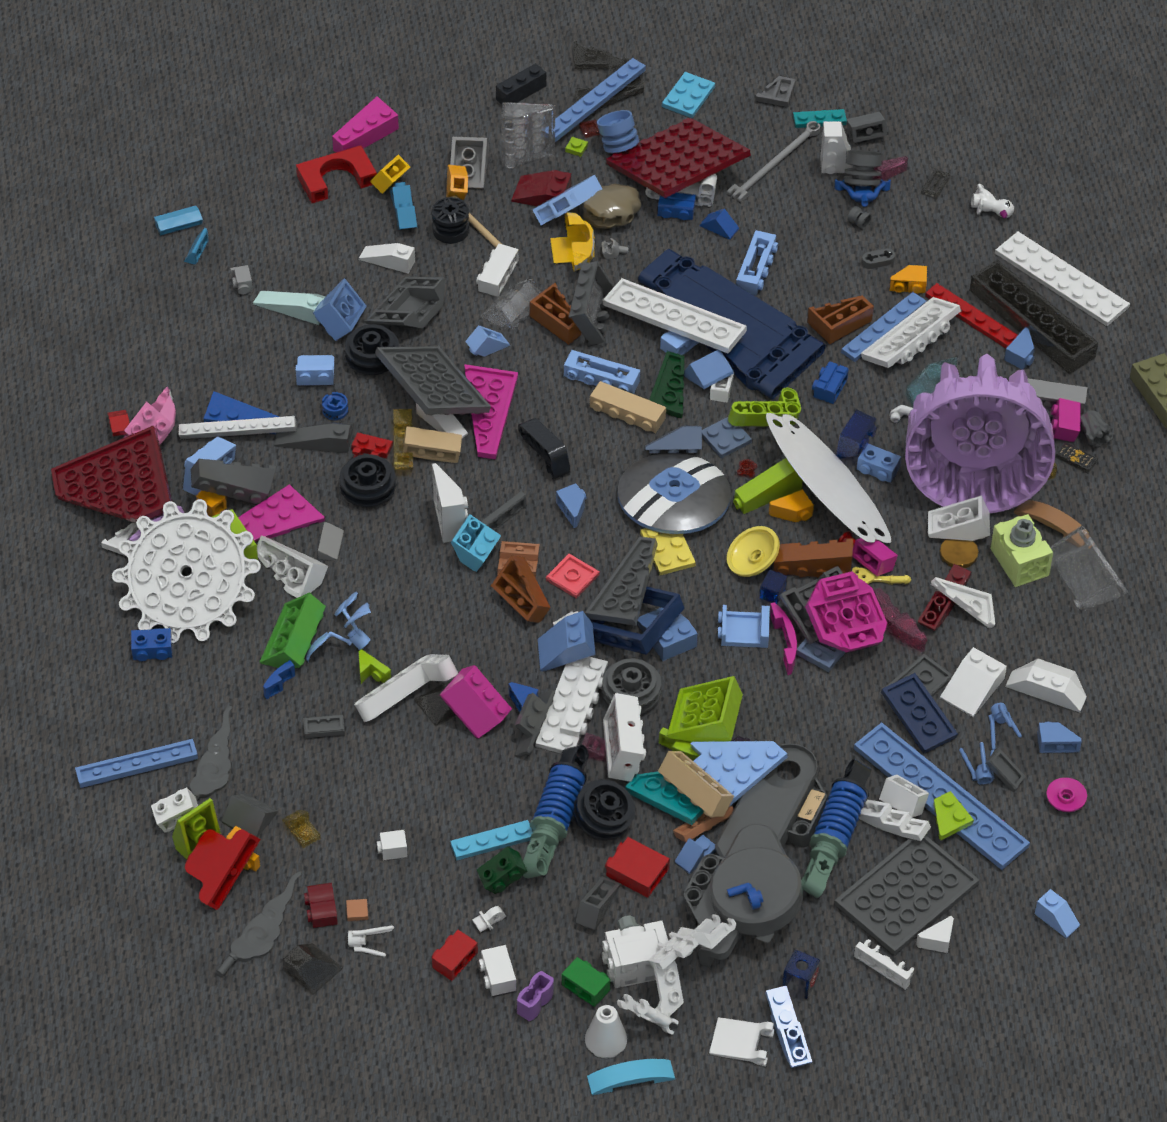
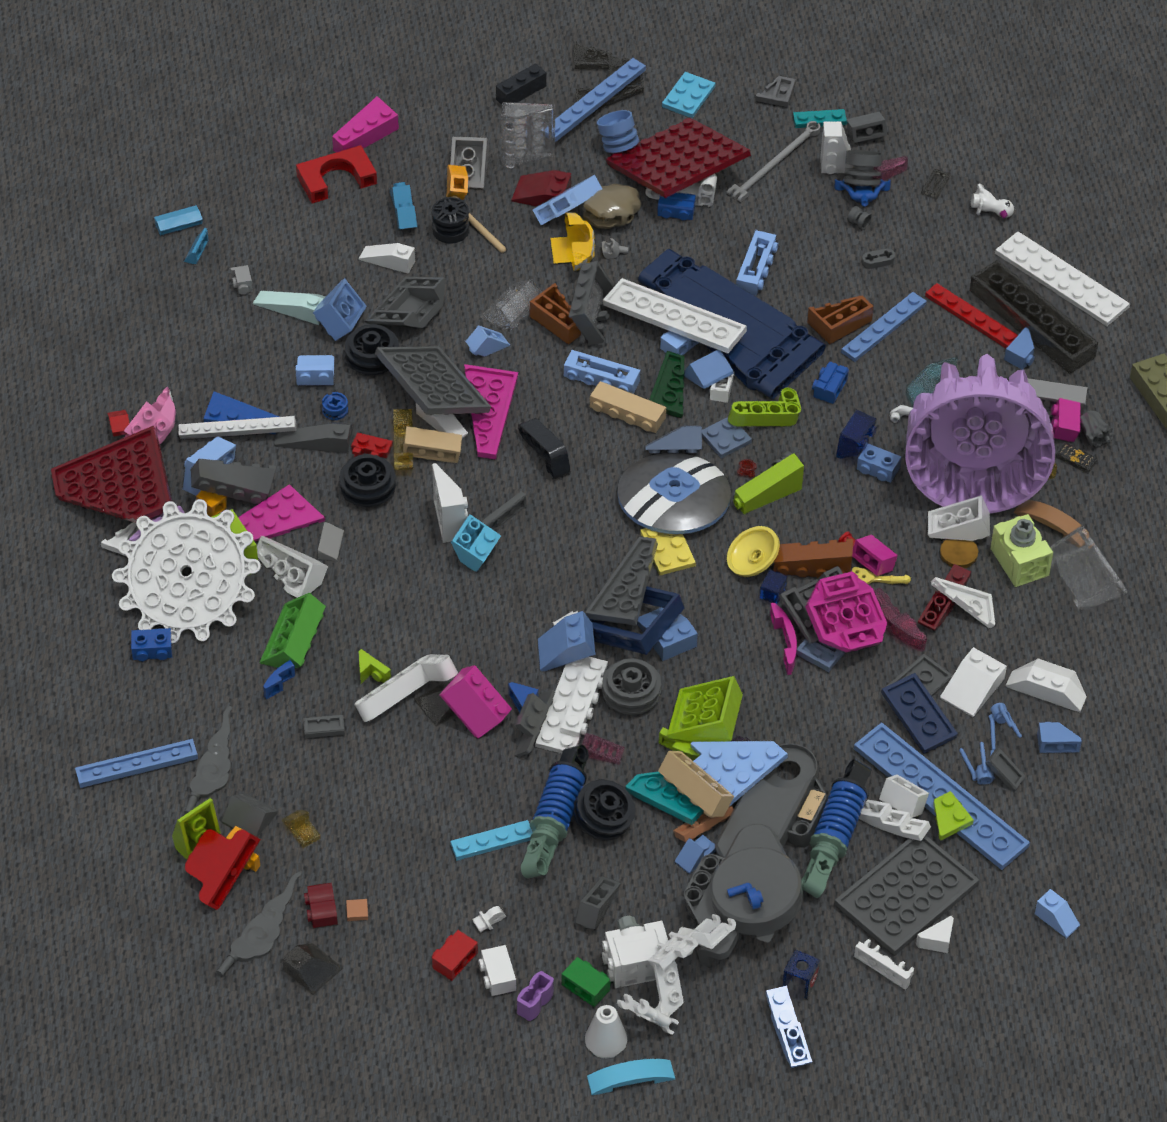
(172, 808): white brick -> none
(355, 636): light blue plant -> none
(358, 938): white plant -> none
(390, 174): yellow brick -> none
(392, 845): white brick -> none
(497, 270): white brick -> none
(502, 870): dark green brick -> none
(521, 589): dark orange wedge -> none
(527, 550): nougat slope -> none
(571, 502): medium blue slope -> none
(572, 575): coral tile -> none
(576, 146): lime plate -> none
(589, 128): clear red tile -> none
(623, 737): white brick -> none
(637, 867): red brick -> none
(720, 223): blue slope -> none
(740, 1040): white flag -> none
(744, 628): light blue panel -> none
(792, 507): light orange slope -> none
(828, 478): white piece -> none
(910, 279): light orange slope -> none
(912, 333): white plate -> none
(1066, 788): dark pink dish -> none

